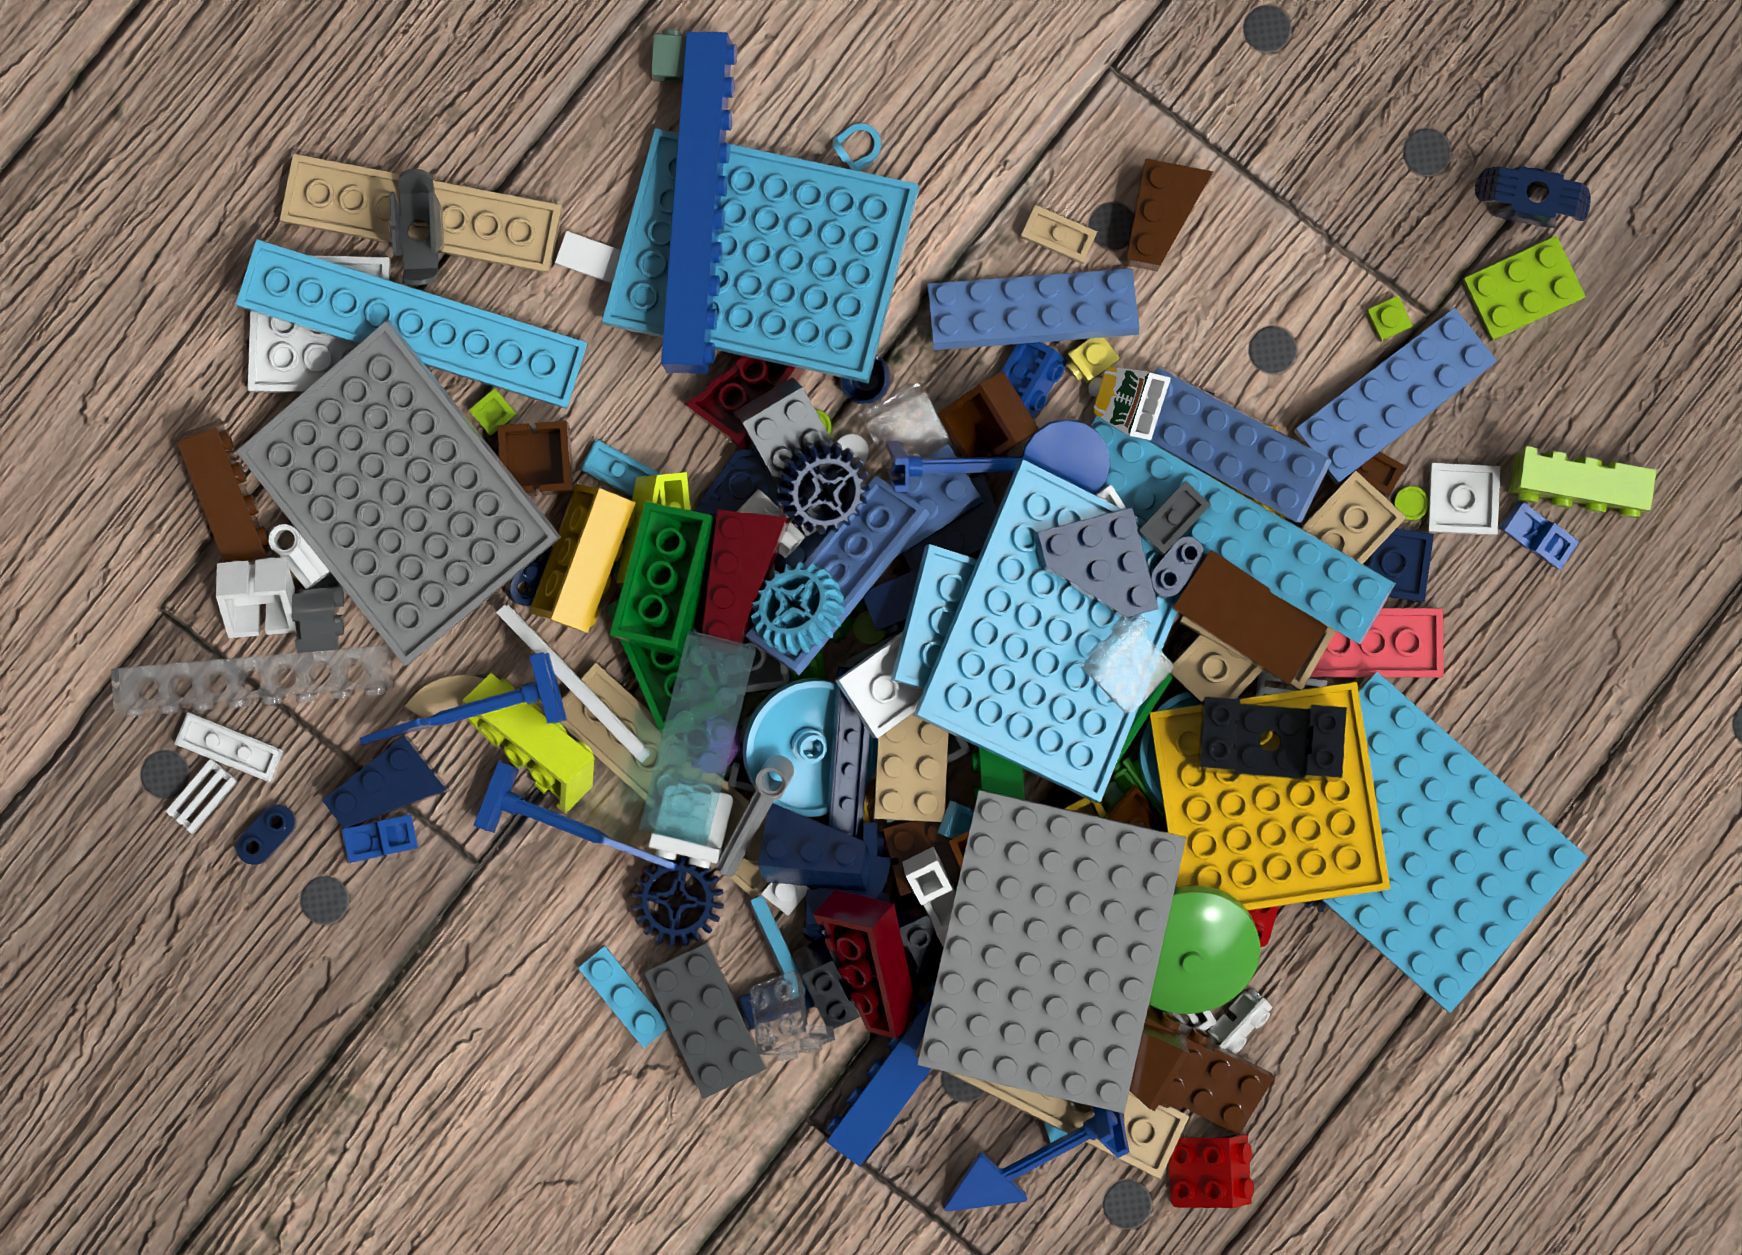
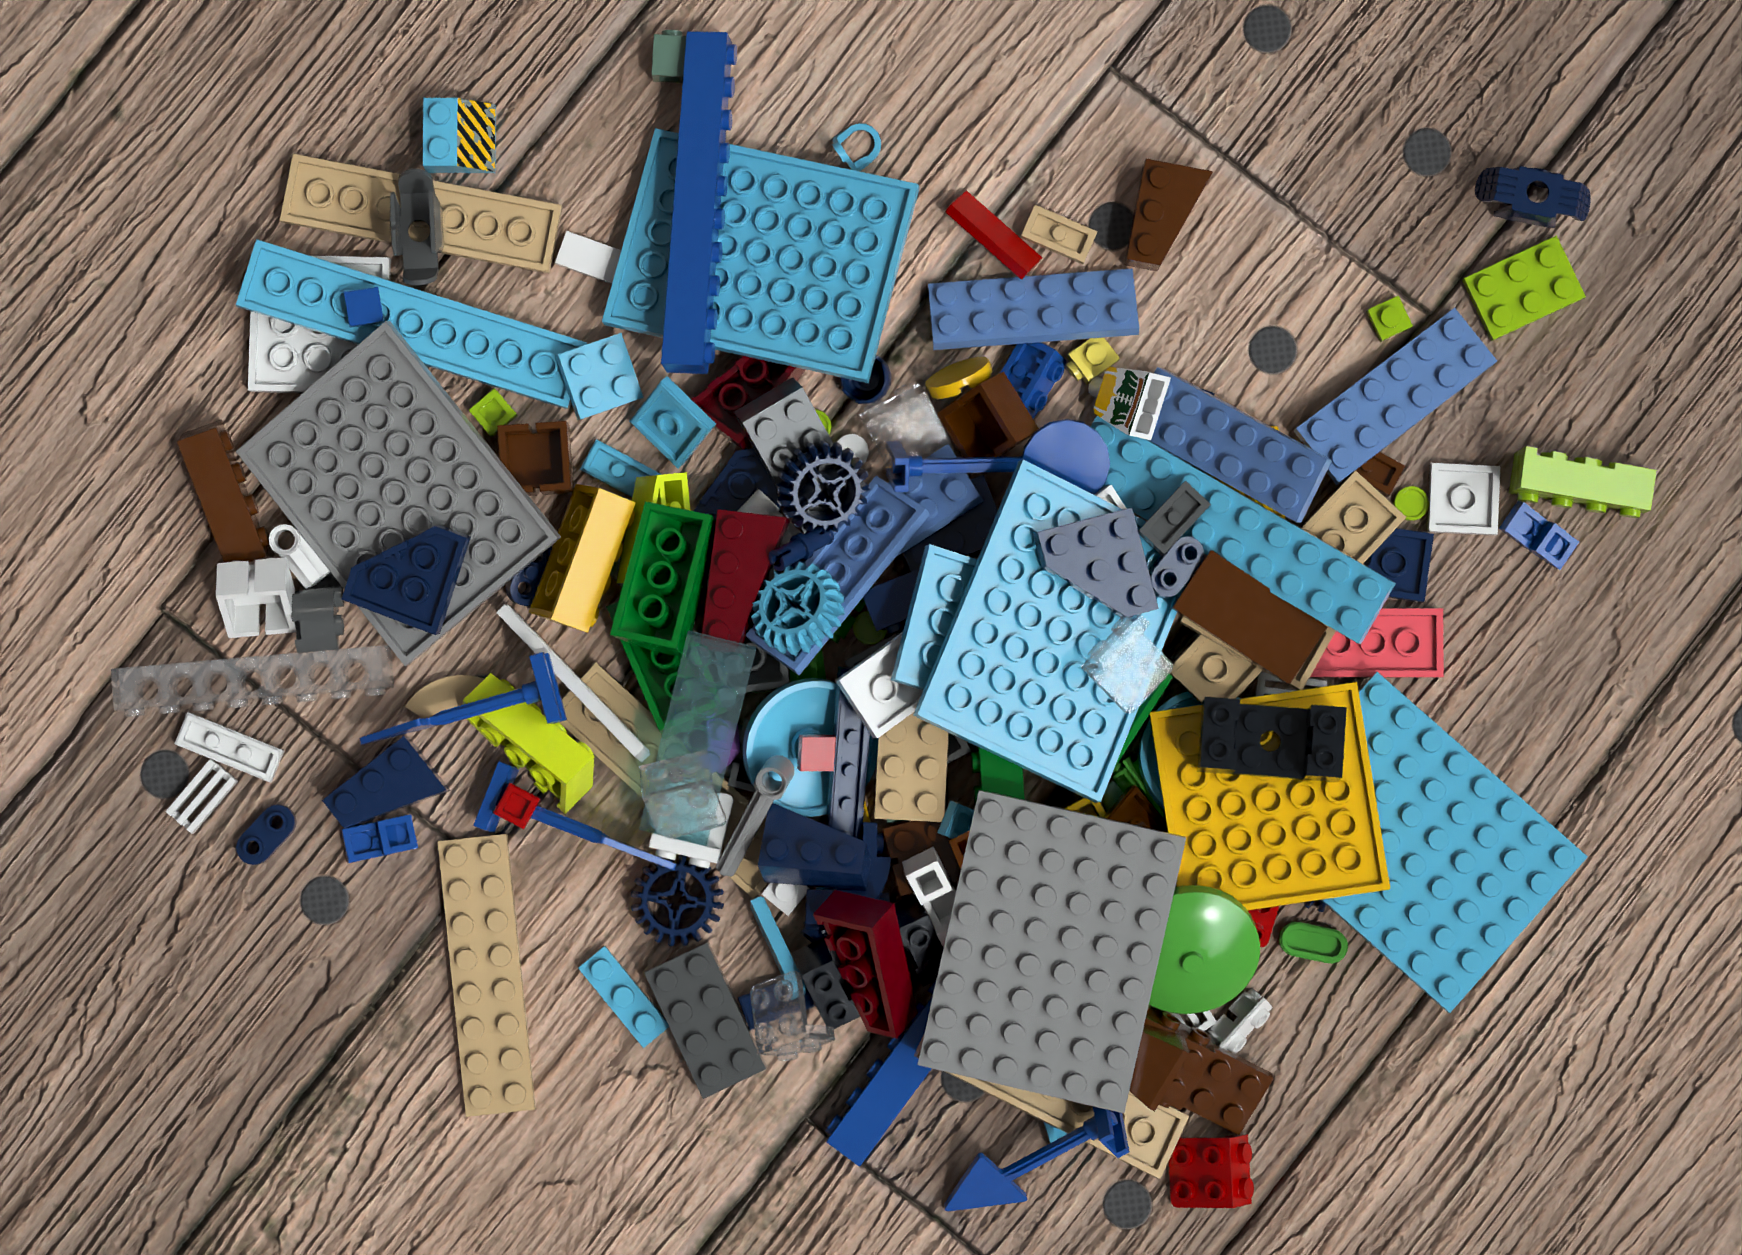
(363, 307): none -> blue tile
(411, 579): none -> dark blue plate
(459, 136): none -> slope
(486, 975): none -> tan plate
(516, 806): none -> red tile
(599, 376): none -> medium azure plate
(672, 422): none -> medium azure tile
(681, 795): none -> clear bracket
(800, 547): none -> dark blue pin
(816, 753): none -> tile
(952, 378): none -> yellow tile
(993, 234): none -> red tile
(1313, 942): none -> bright green tile

